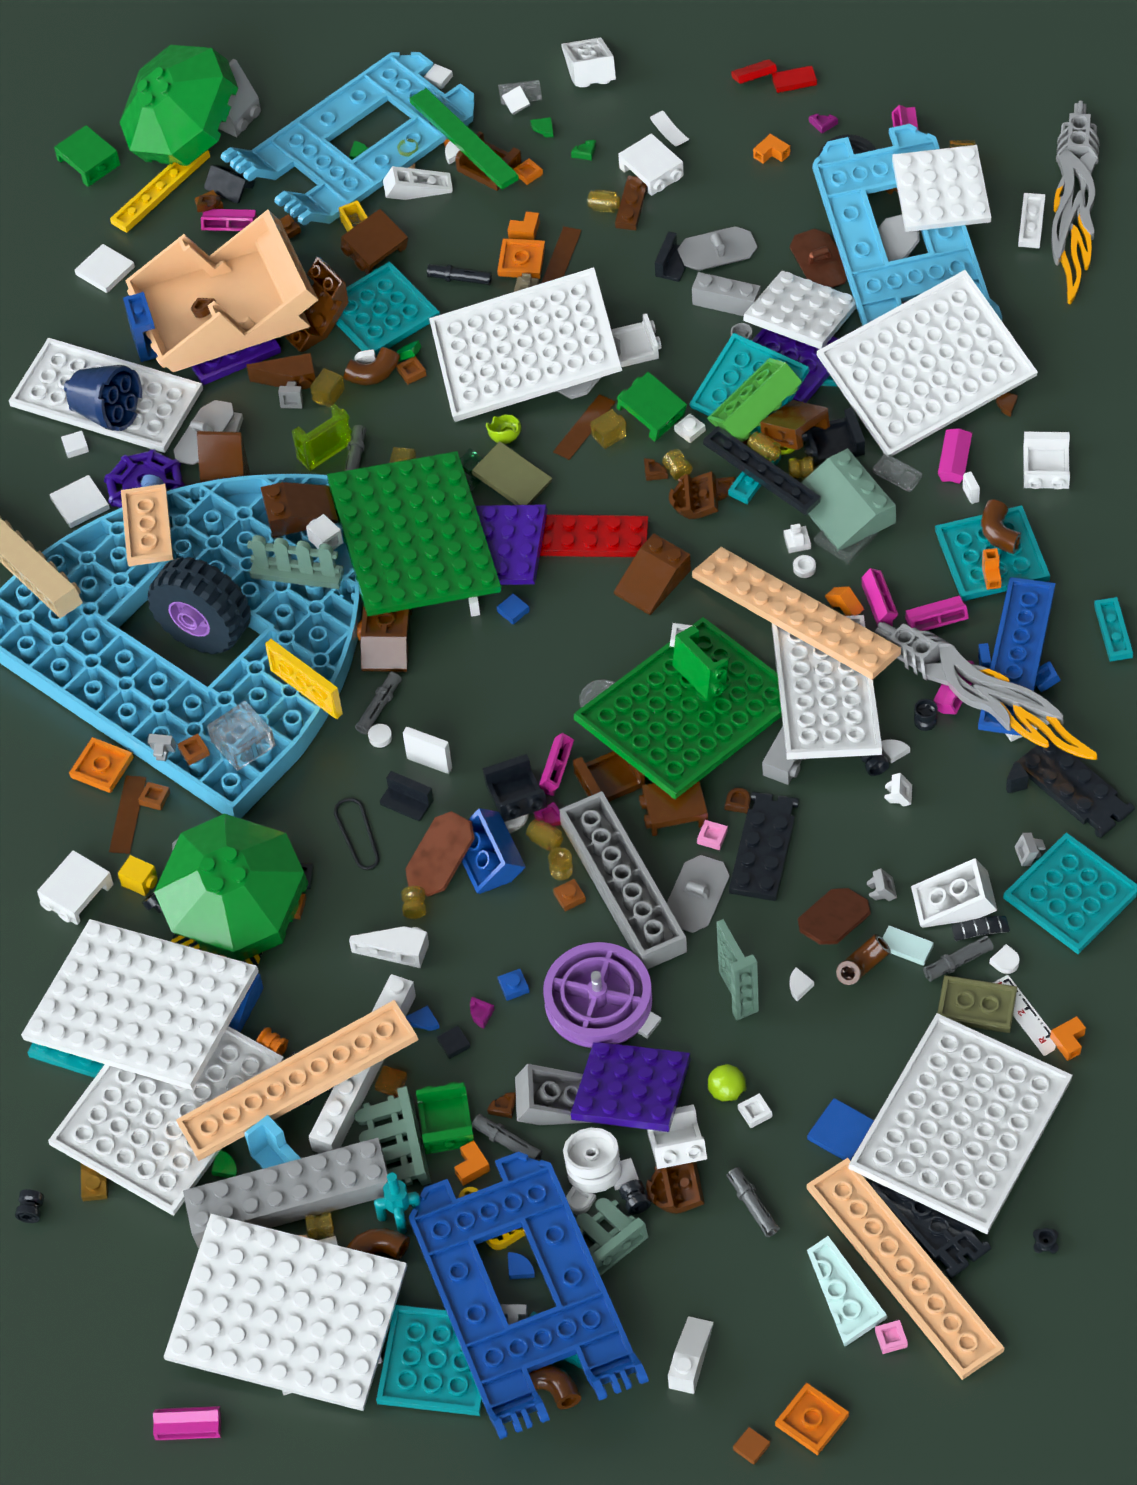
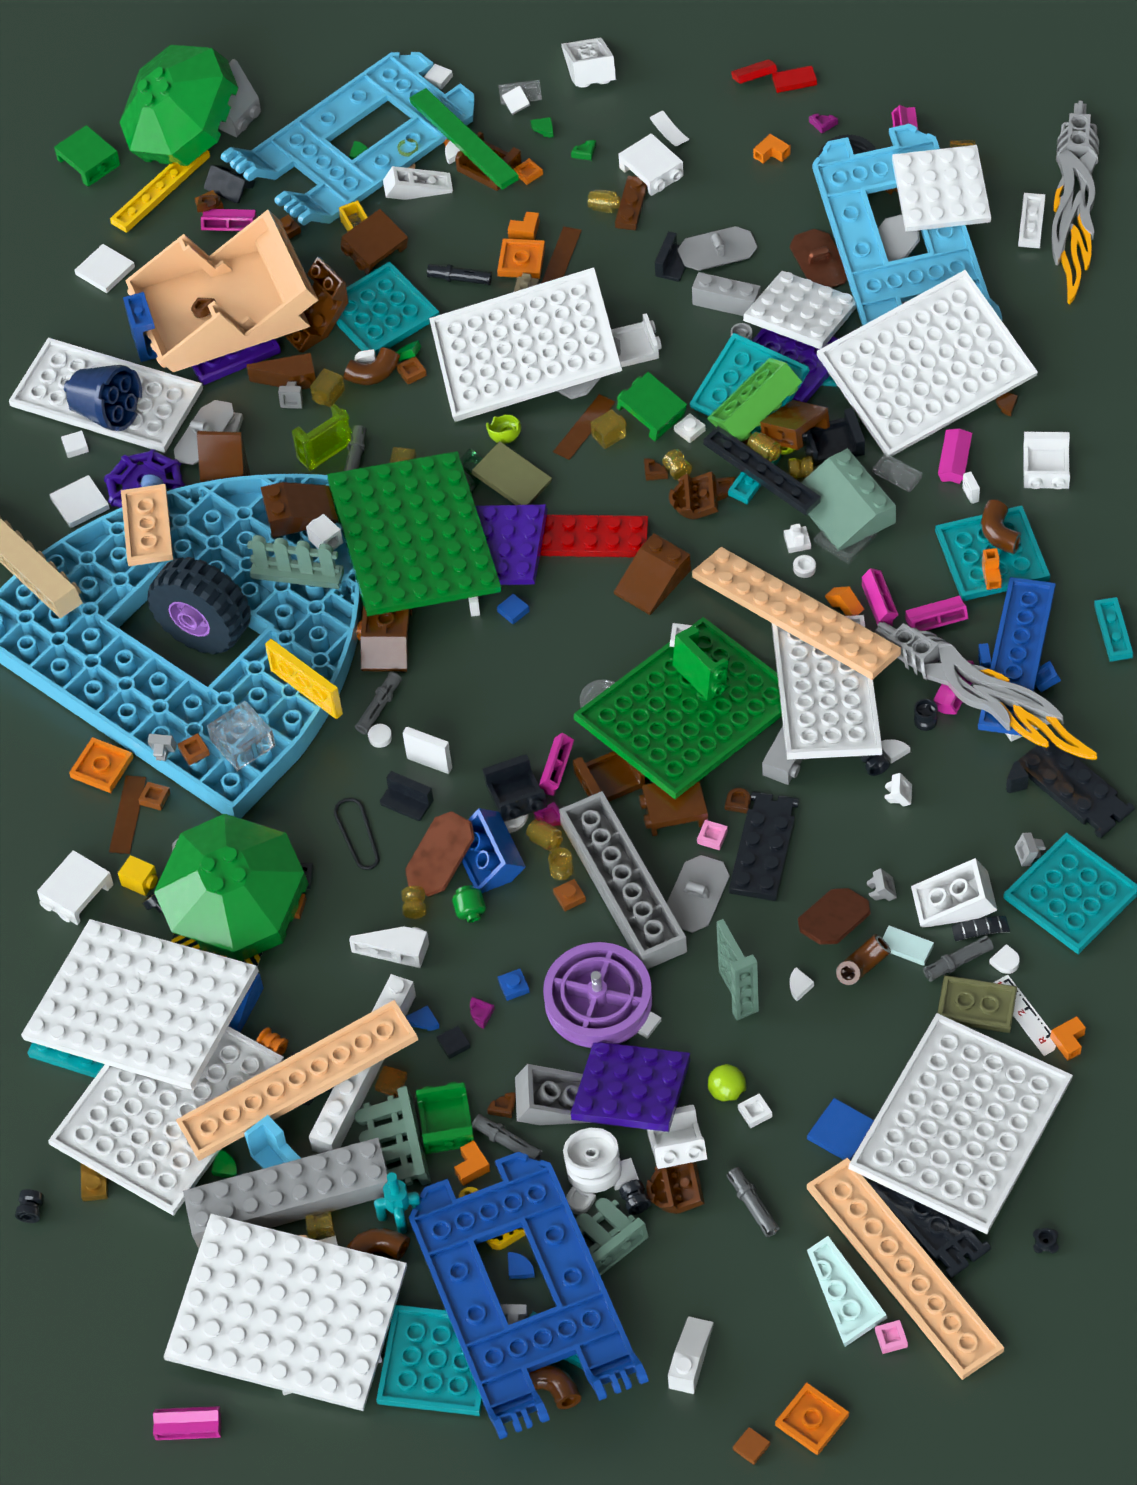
(469, 903): none -> green head

